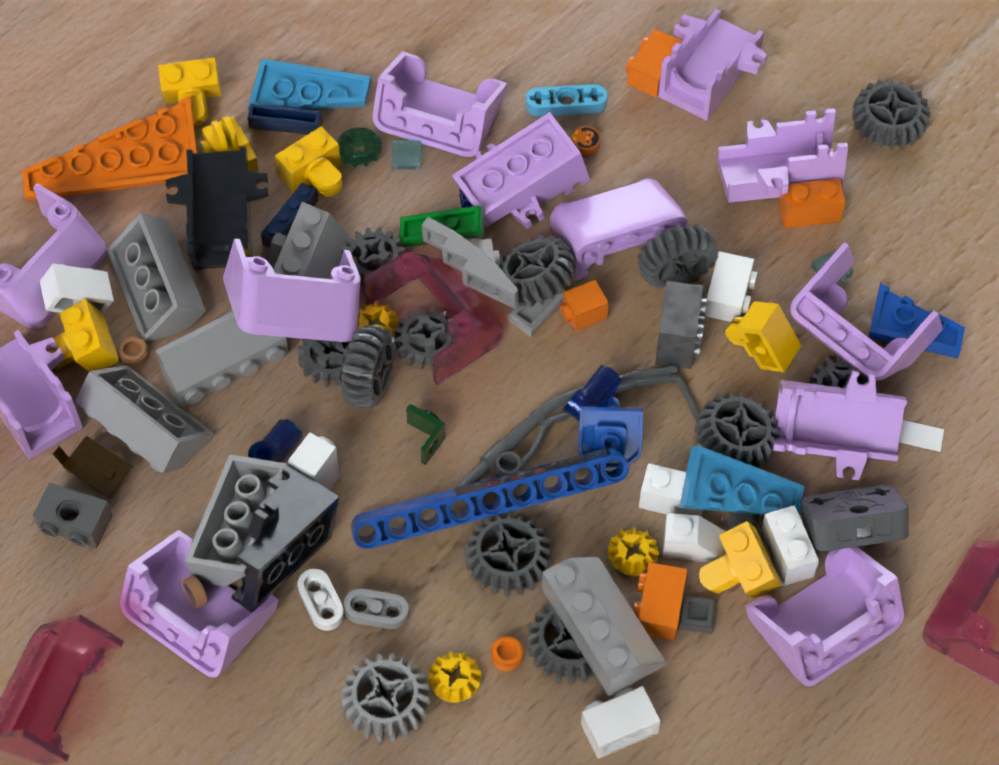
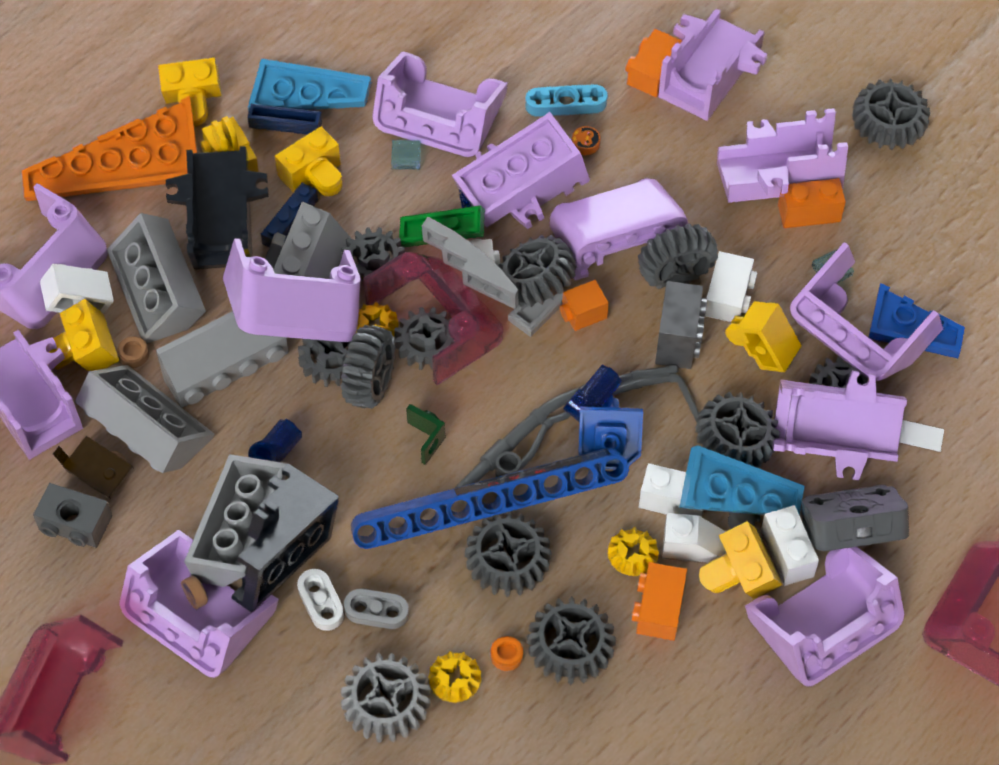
(317, 459): white brick -> none
(358, 137): clear green gear -> none
(601, 622): light grey slope -> none
(619, 721): white brick -> none
(697, 614): dark grey tile -> none

